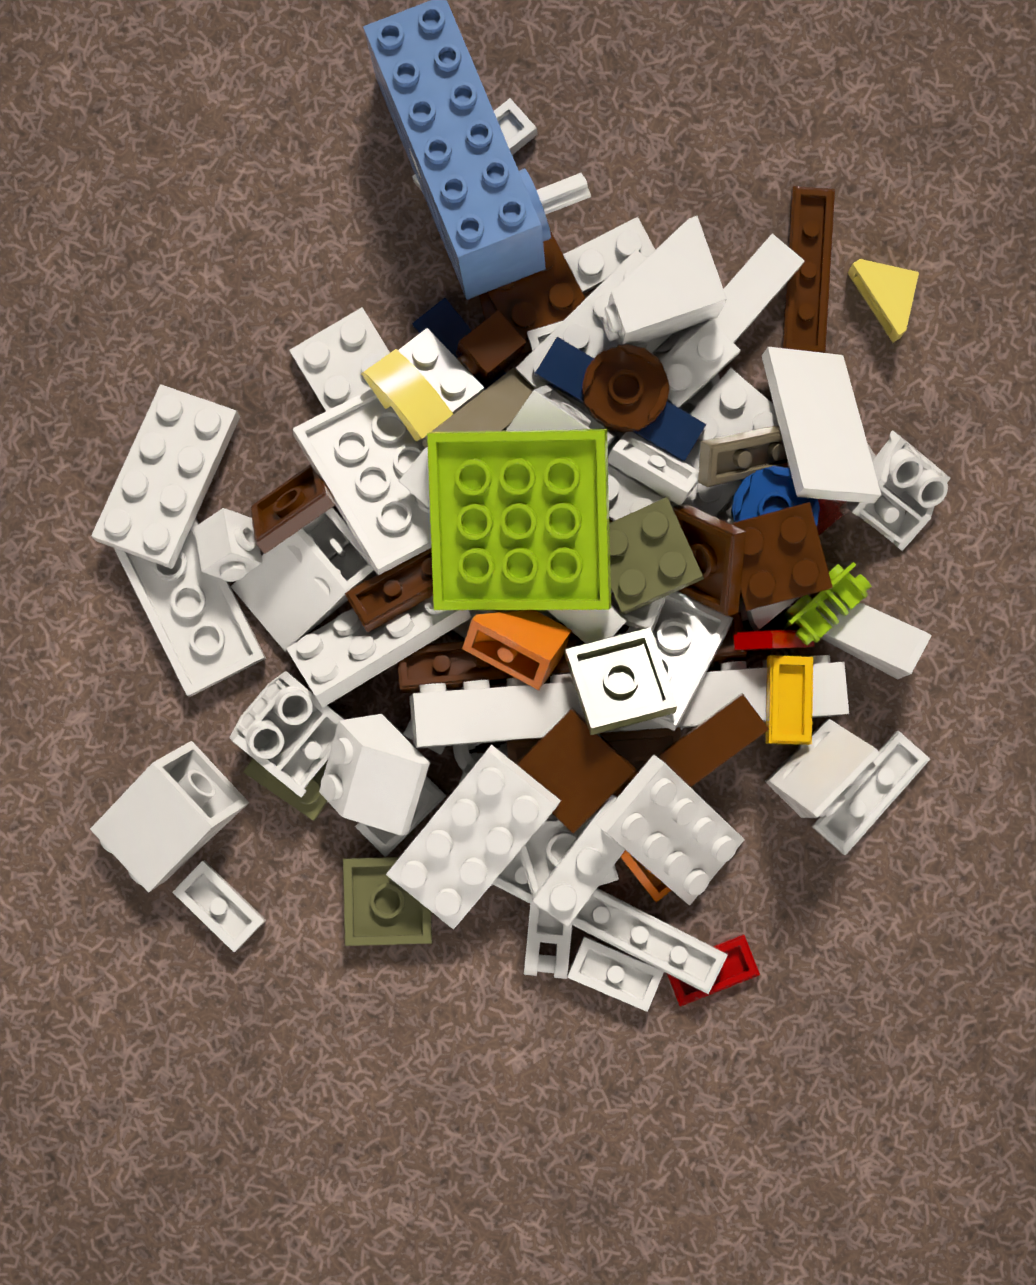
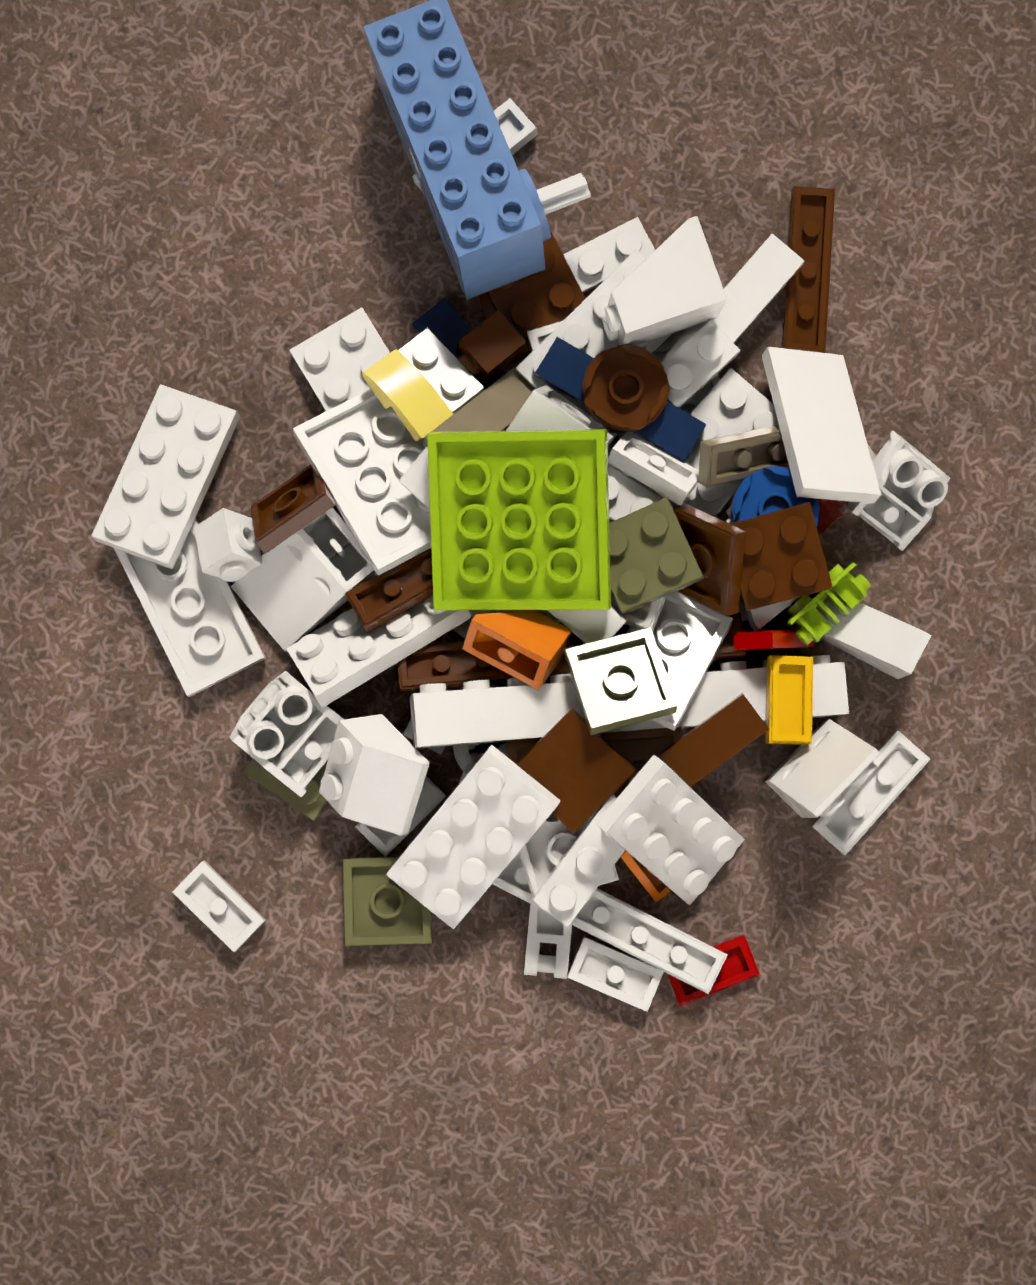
(168, 815): white slope -> none
(887, 292): light yellow slope -> none

